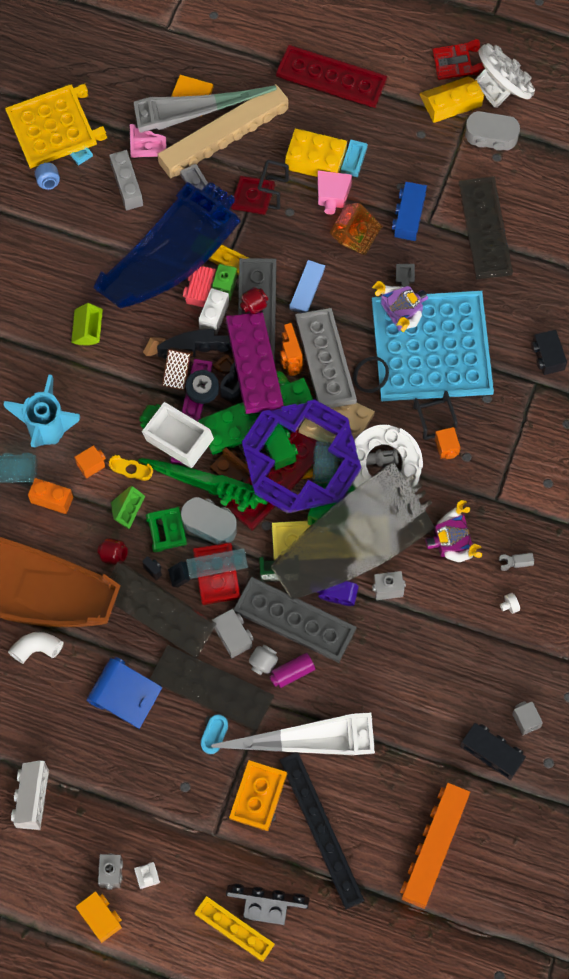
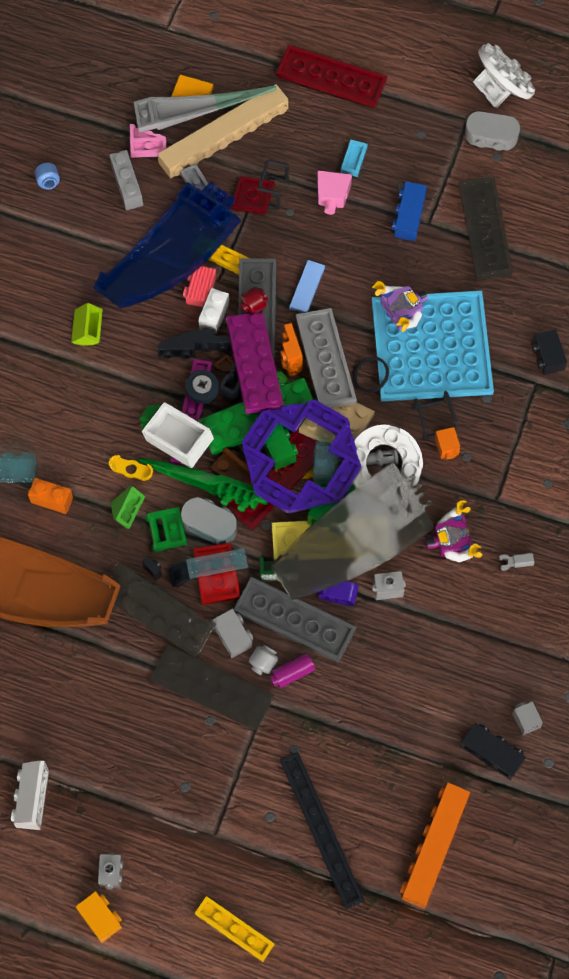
(33, 643): white cylinder -> none
(43, 416): medium azure brick -> none
(53, 125): yellow plate -> none
(81, 156): medium azure tile -> none
(90, 461): orange brick -> none
(112, 551): dark red head -> none
(121, 692): blue door -> none
(147, 875): white tile -> none
(151, 347): medium nougat tile -> none
(176, 368): reddish brown panel -> none
(214, 733): medium azure tile -> none
(225, 279): bright green head -> none
(258, 795): light orange plate -> none
(266, 905): bracket -> none
(315, 153): yellow piece -> none
(338, 736): white plate -> none
(355, 228): clear orange slope -> none
(405, 274): dark grey plate -> none
(452, 98): yellow slope -> none
(455, 60): red flag -> none
(510, 603): white tile -> none

